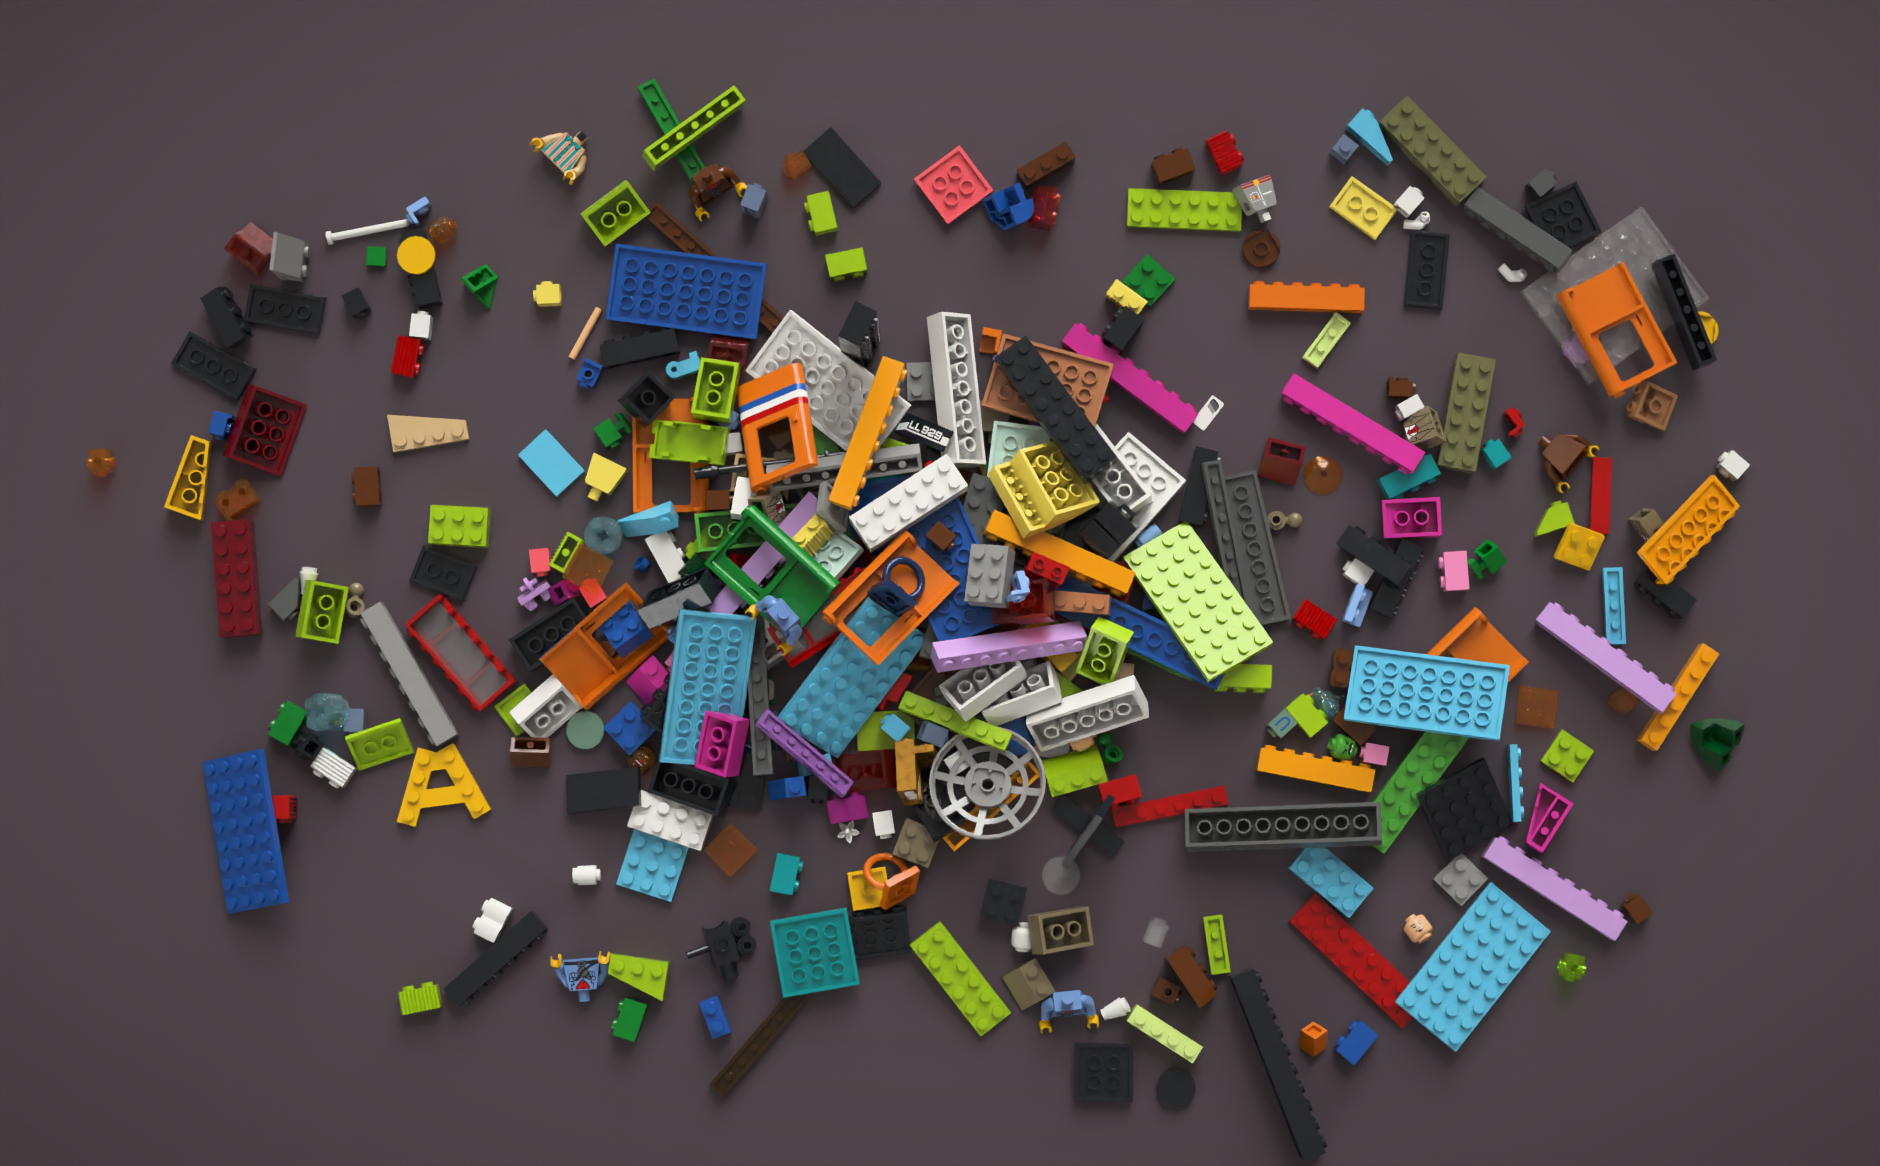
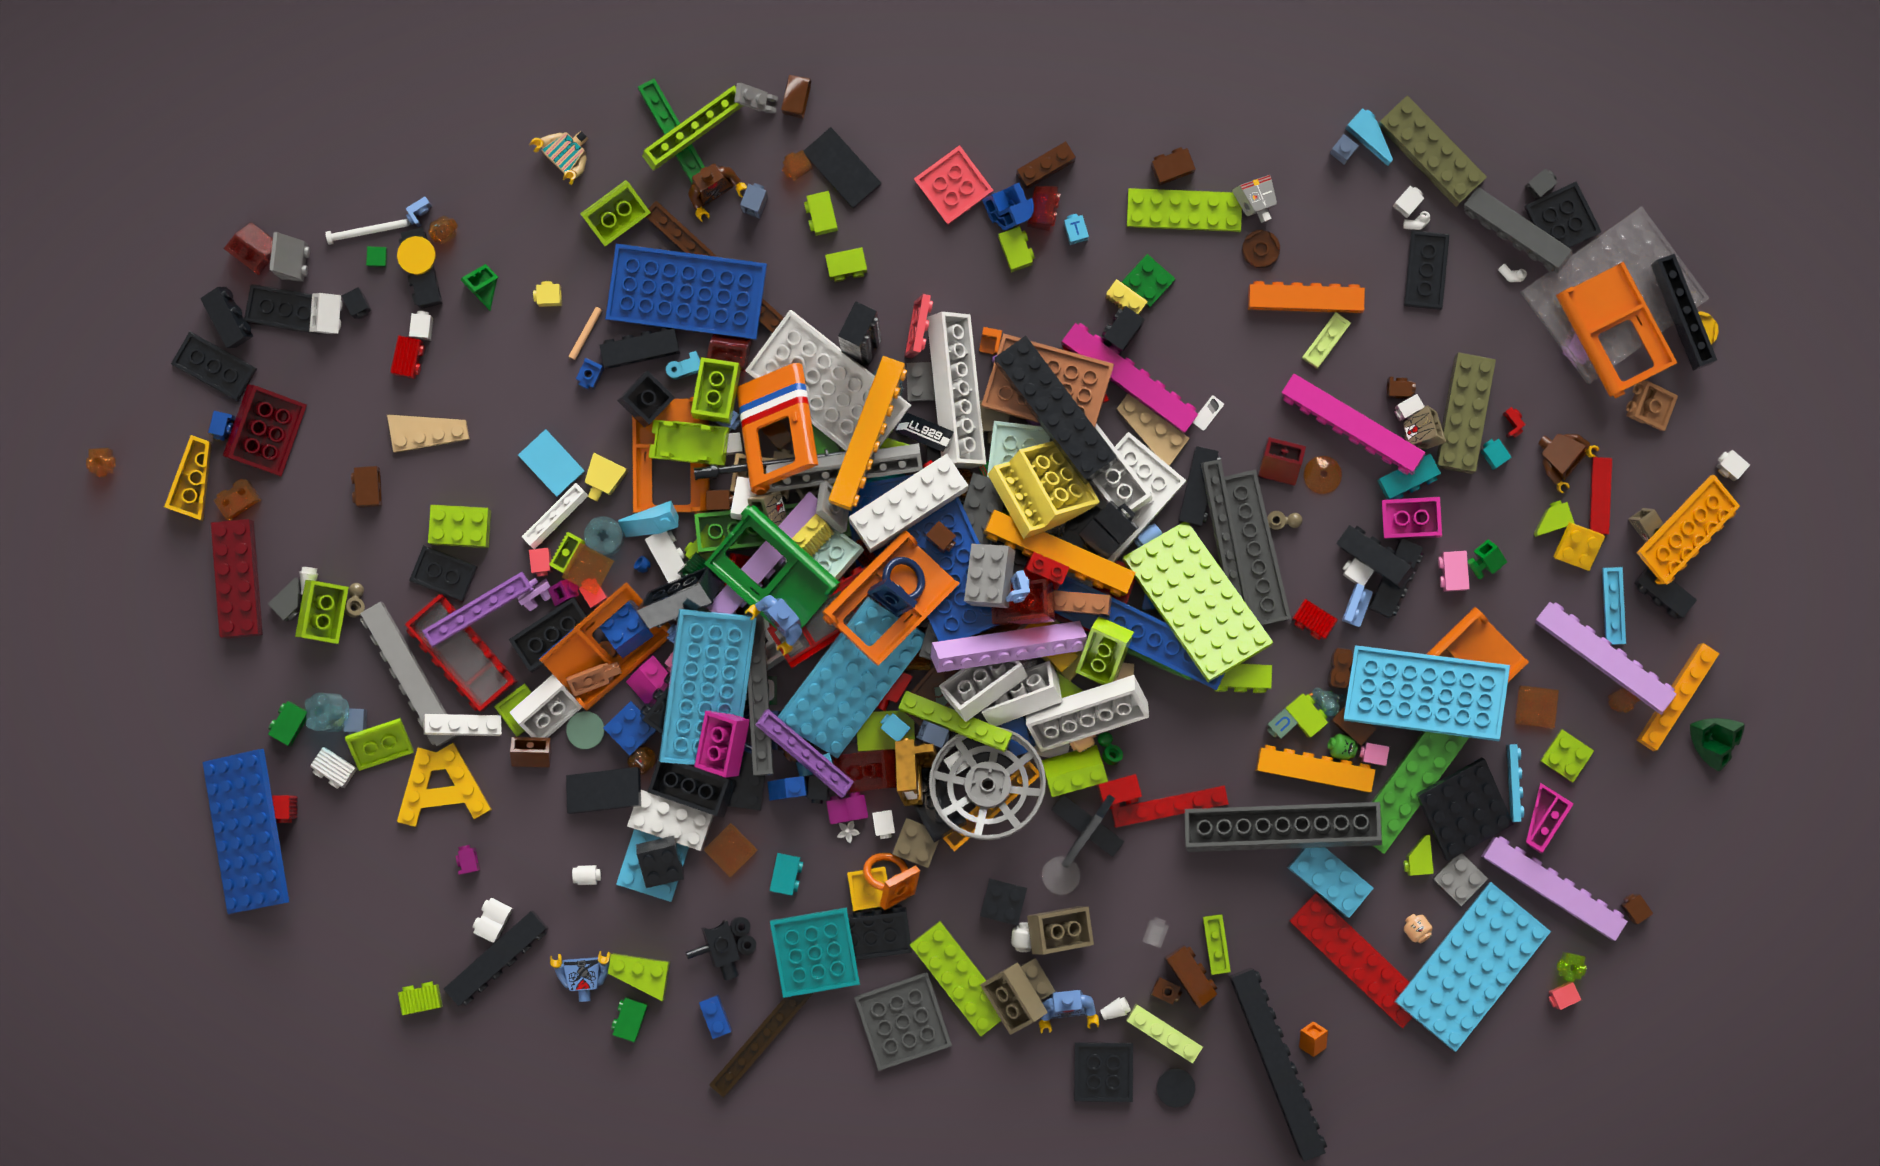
(307, 745): black brick -> none
(325, 313): none -> white brick
(462, 725): none -> white plate
(467, 860): none -> magenta brick
(477, 609): none -> medium lavender tile
(555, 516): none -> white plate
(593, 678): none -> nougat hinge
(610, 433): green brick -> none
(660, 861): none -> black brick
(754, 98): none -> light grey hinge
(796, 96): none -> reddish brown piece
(903, 1021): none -> dark grey plate
(918, 326): none -> coral plate
(1014, 998): none -> dark tan brick
(1015, 249): none -> lime brick
(1075, 229): none -> medium azure brick
(1153, 430): none -> tan wing
(1224, 153): red brick -> none
(1355, 1042): blue brick -> none
(1363, 208): light yellow tile -> none
(1420, 858): none -> lime slope
(1564, 996): none -> coral brick

